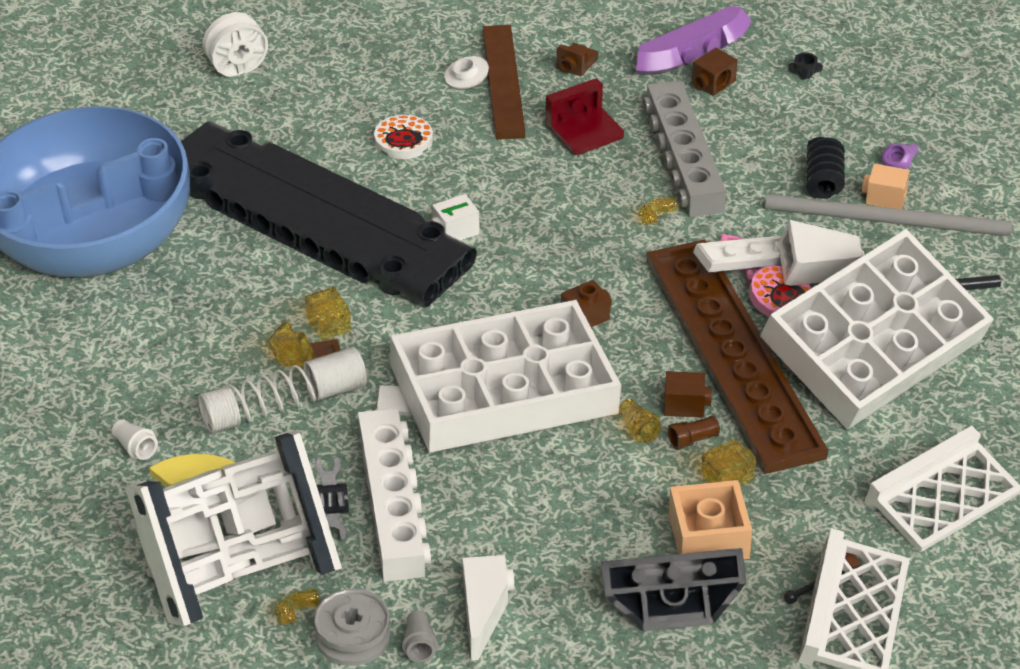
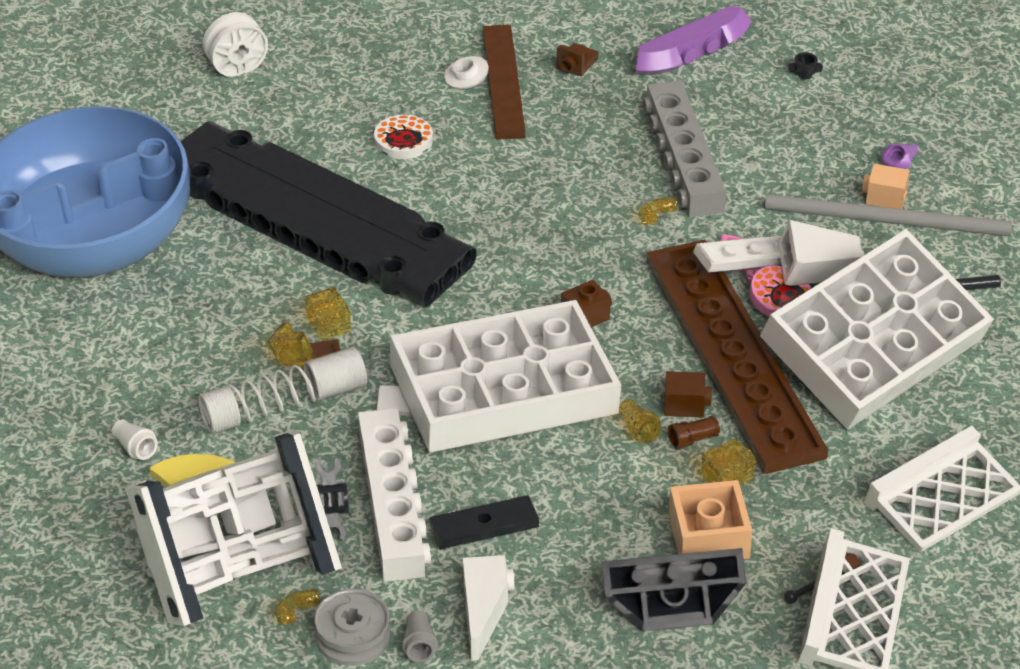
(457, 216): white brick -> none
(484, 522): none -> black tile
(579, 118): dark red bracket -> none
(714, 71): reddish brown brick -> none
(825, 167): black piece -> none

